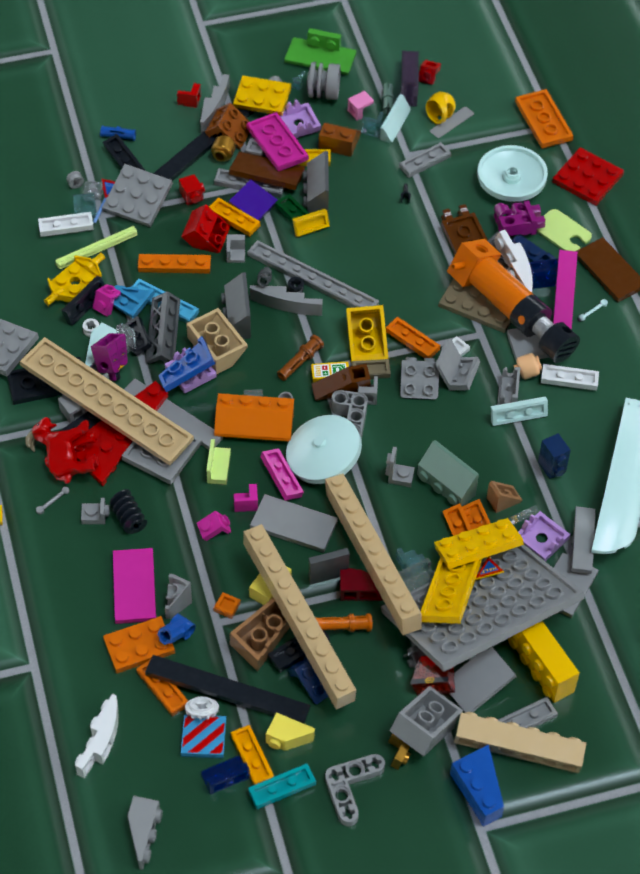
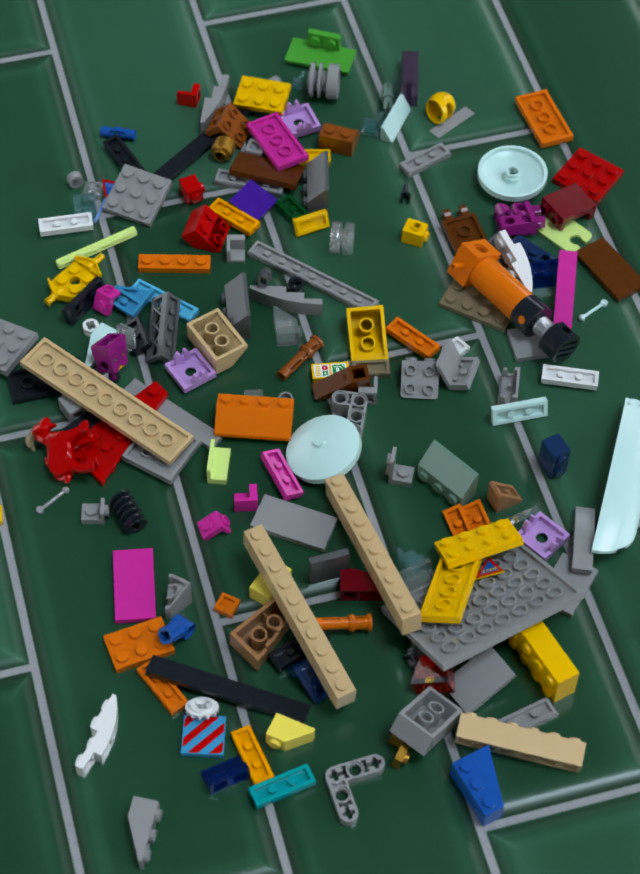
(193, 363): blue wing -> none
(286, 328): none -> clear slope
(342, 237): none -> clear wheel
(357, 103): bright pink panel -> none
(415, 233): none -> yellow brick
(428, 71): red bracket -> none
(529, 365): light nougat head -> none
(567, 205): none -> dark red panel

